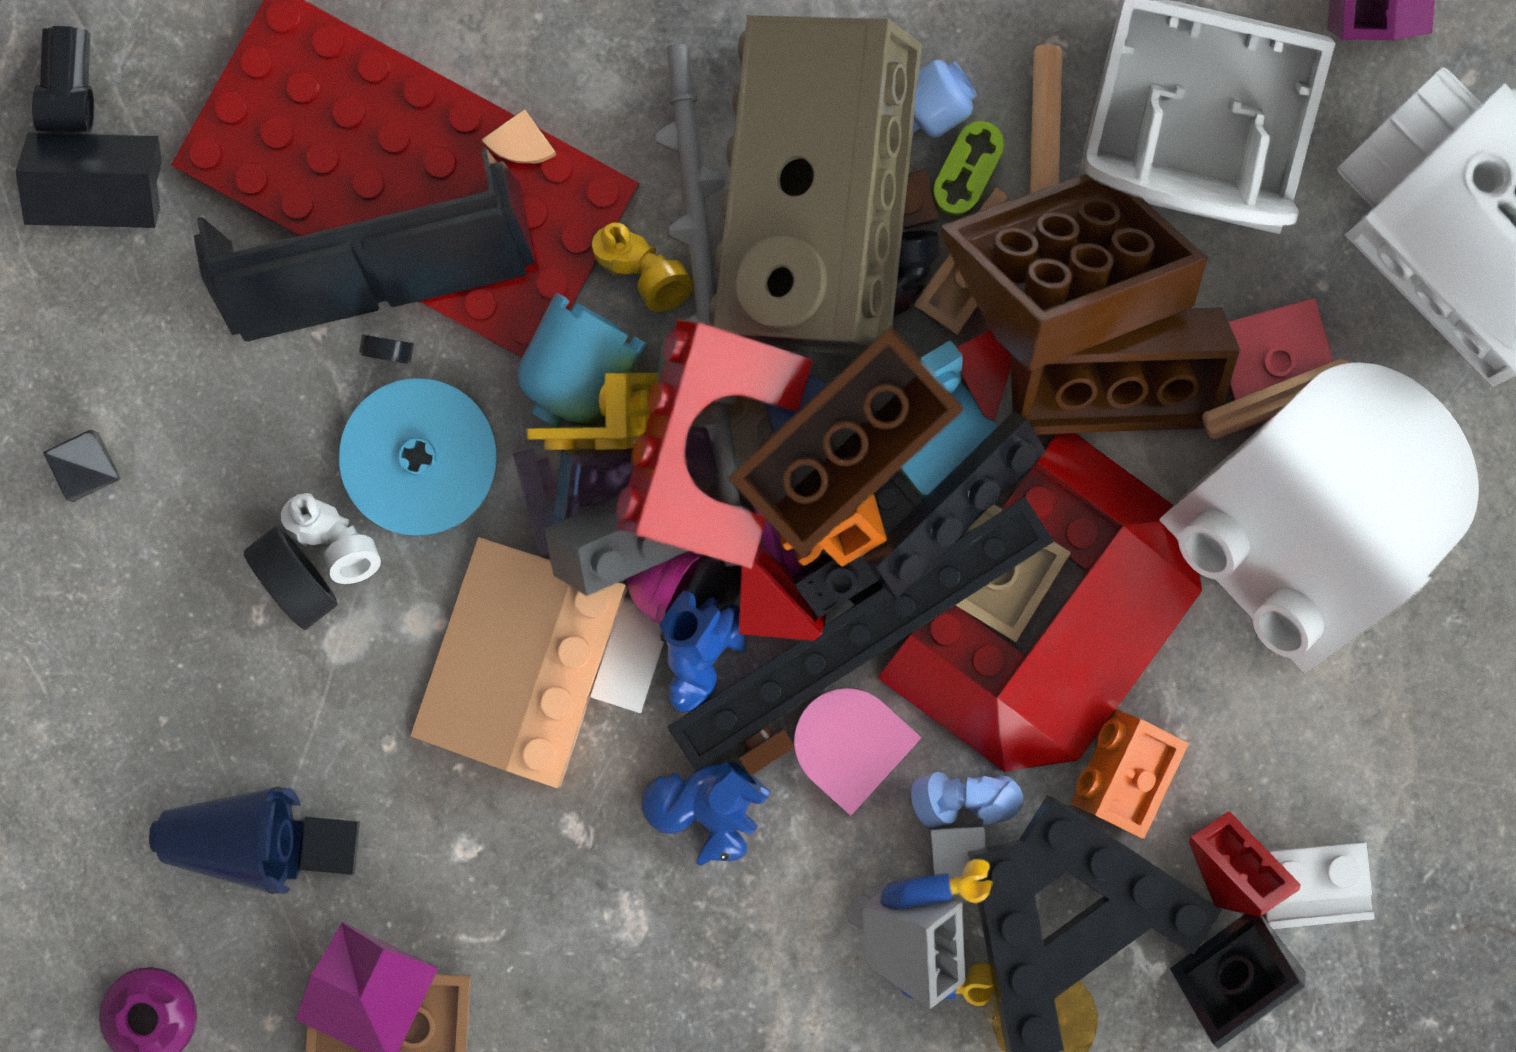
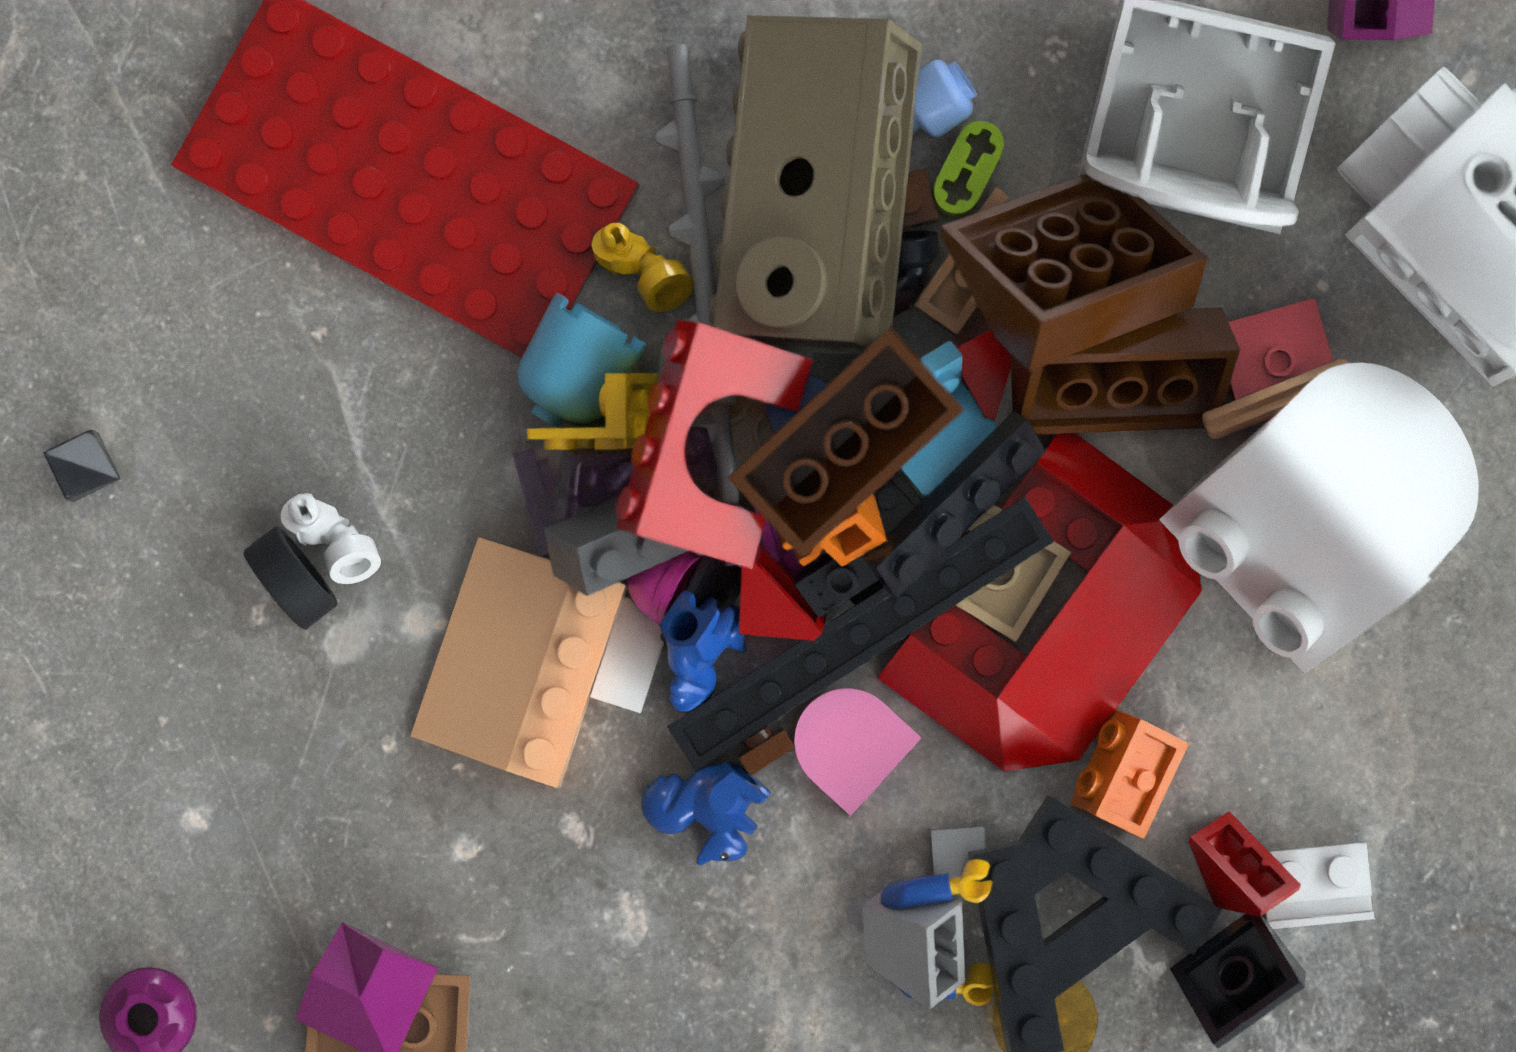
(63, 98): black piece -> none
(89, 180): black piece -> none
(235, 839): dark blue cone -> none
(329, 845): black tile -> none
(369, 261): black piece -> none
(382, 479): medium azure piece -> none
(386, 349): black tile -> none
(519, 141): light nougat tile -> none
(939, 798): light blue arm -> none
(1045, 117): light nougat axle -> none

